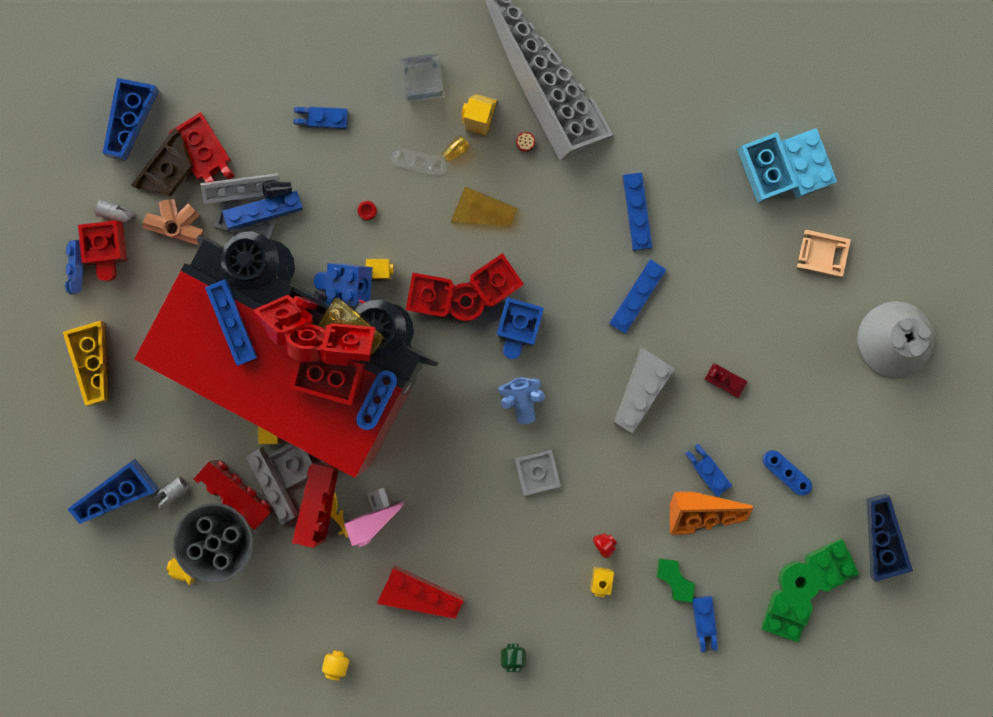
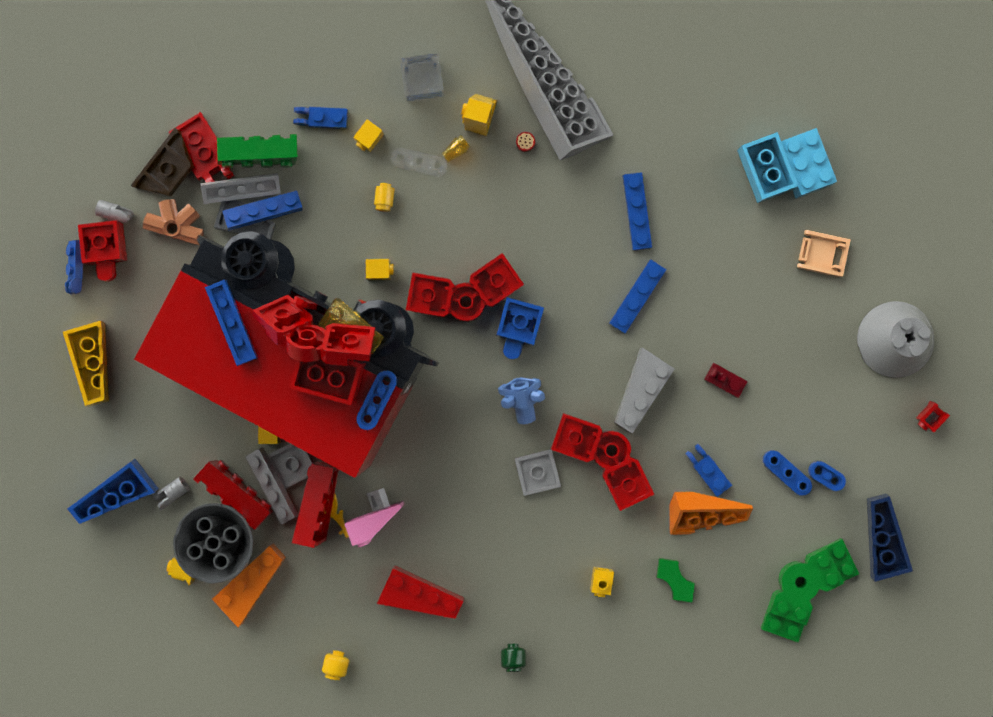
(127, 115): blue wedge -> none
(246, 588): none -> orange wedge
(257, 151): none -> green wedge
(276, 189): black cone -> none
(345, 282): blue brick -> none
(367, 210): red tile -> none
(368, 136): none -> yellow brick
(384, 197): none -> yellow brick
(483, 209): clear yellow wing -> none
(605, 544): red cone -> none
(621, 472): none -> red plate
(705, 621): blue hinge -> none
(826, 476): none -> blue plate
(931, 417): none -> red window

